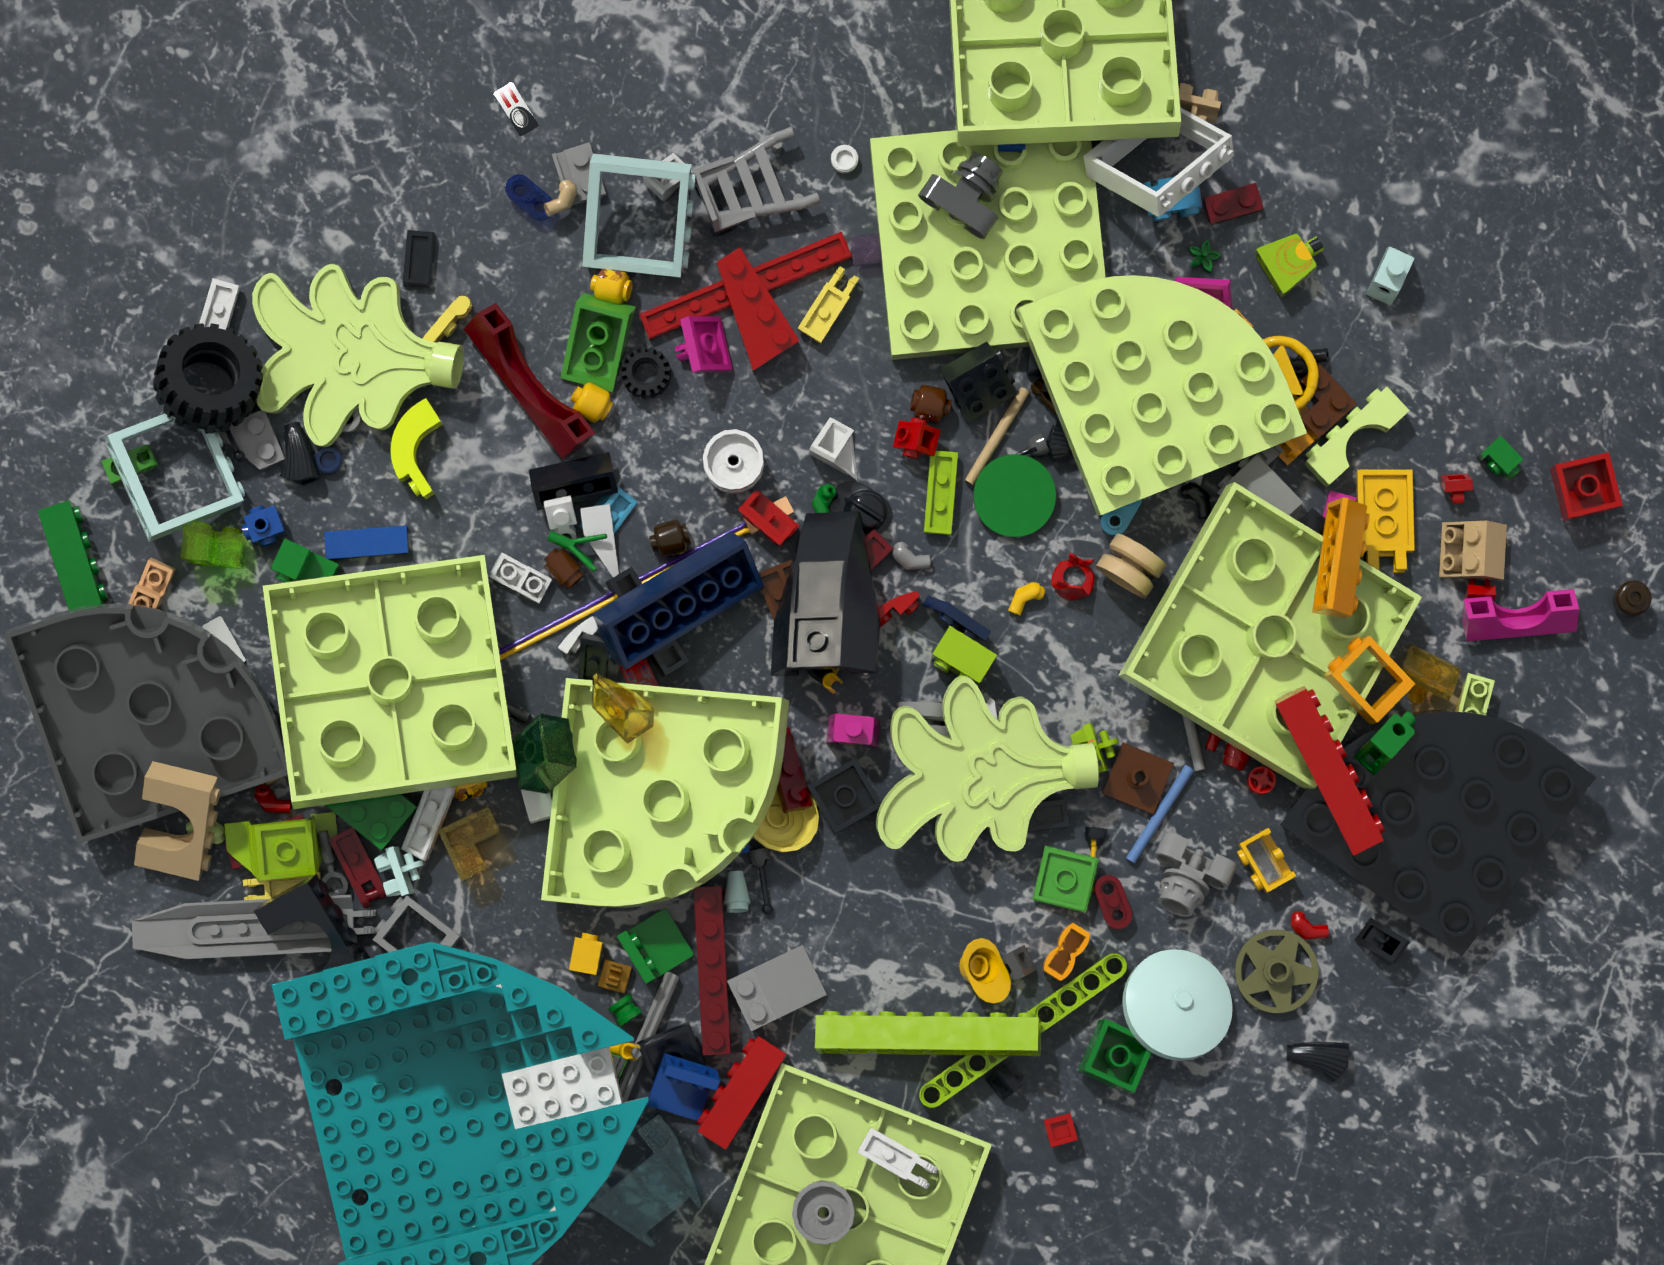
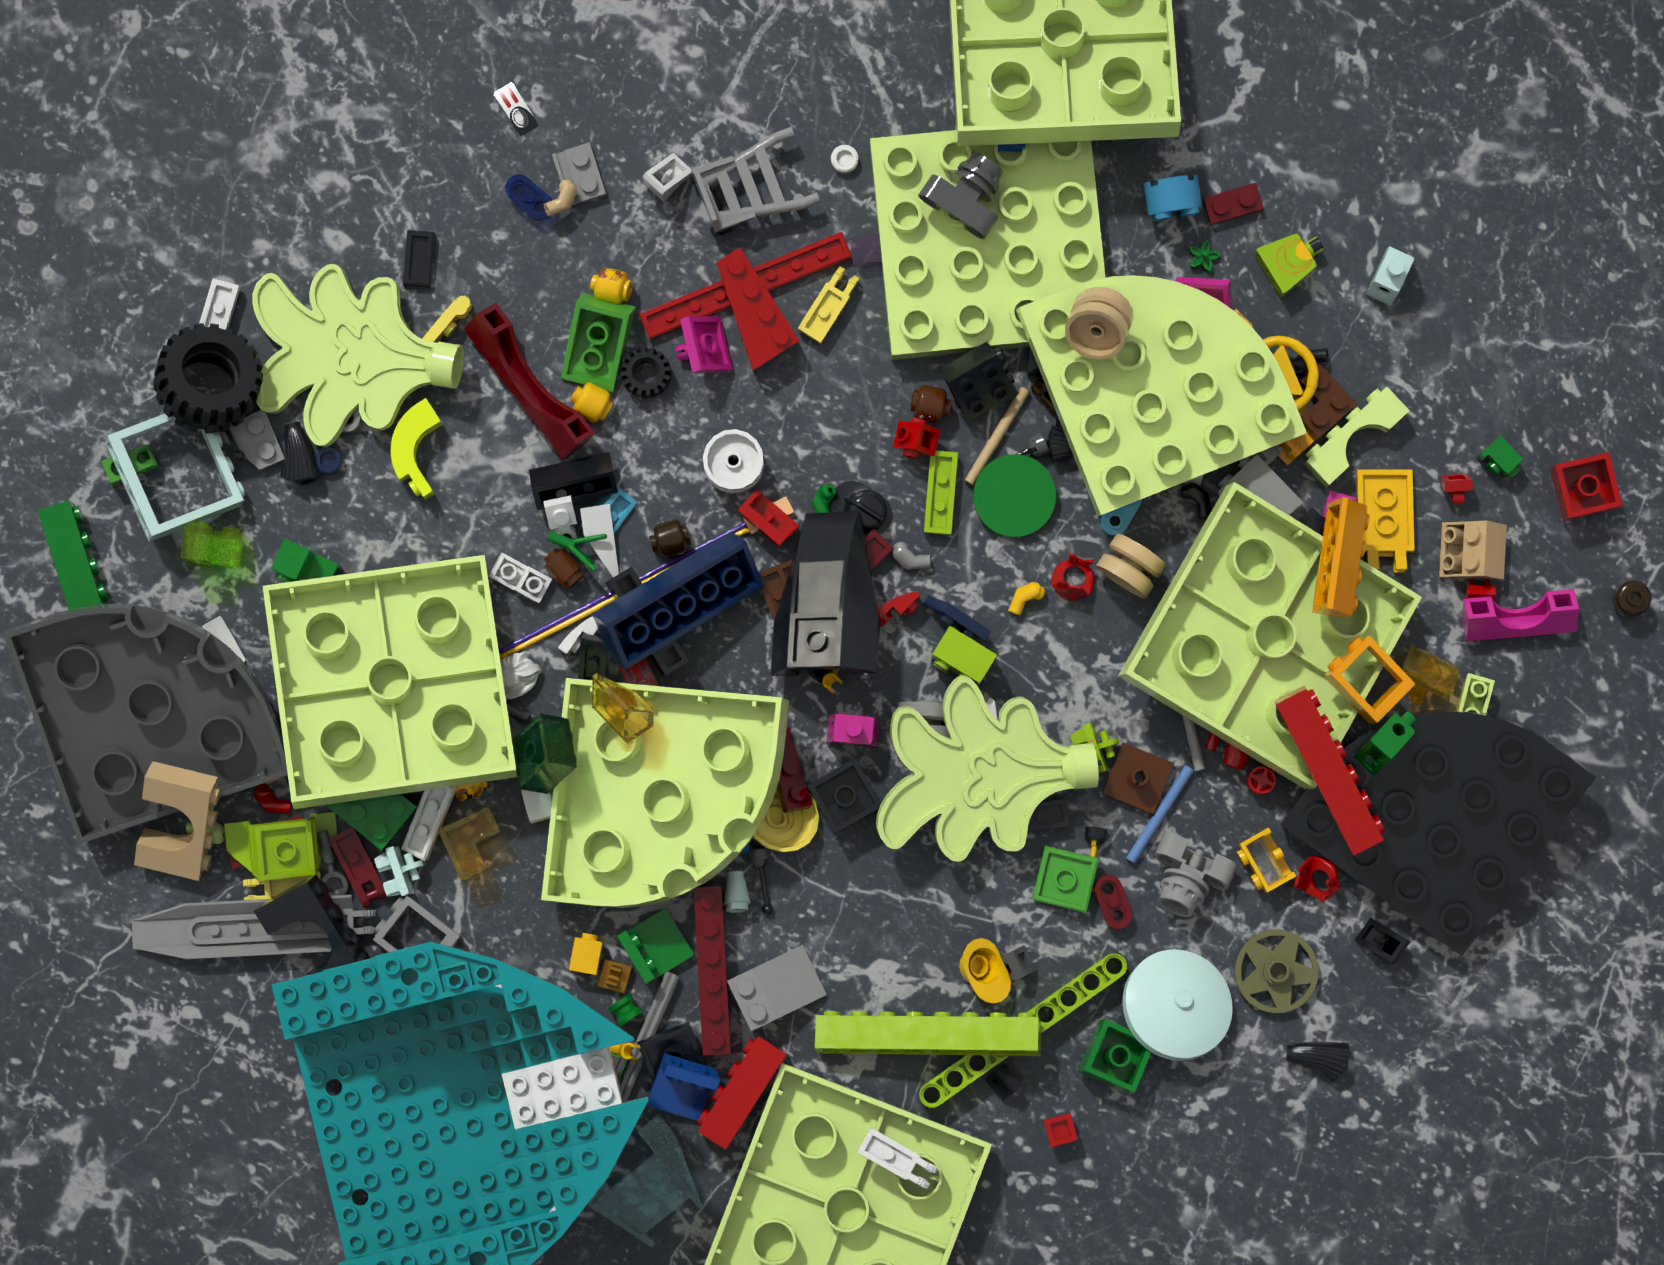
(152, 584): light nougat slope -> none
(273, 529): blue brick -> none
(366, 542): blue tile -> none
(519, 674): none -> white hat
(641, 167): light aqua window -> none
(806, 1215): light grey wheel -> none
(836, 447): white slope -> none
(1069, 945): light orange brick -> none
(1099, 323): none -> tan wheel
(1108, 152): white window -> none
(1202, 107): tan hips -> none
(1305, 878): none -> red piece
(1306, 929): red arm -> none

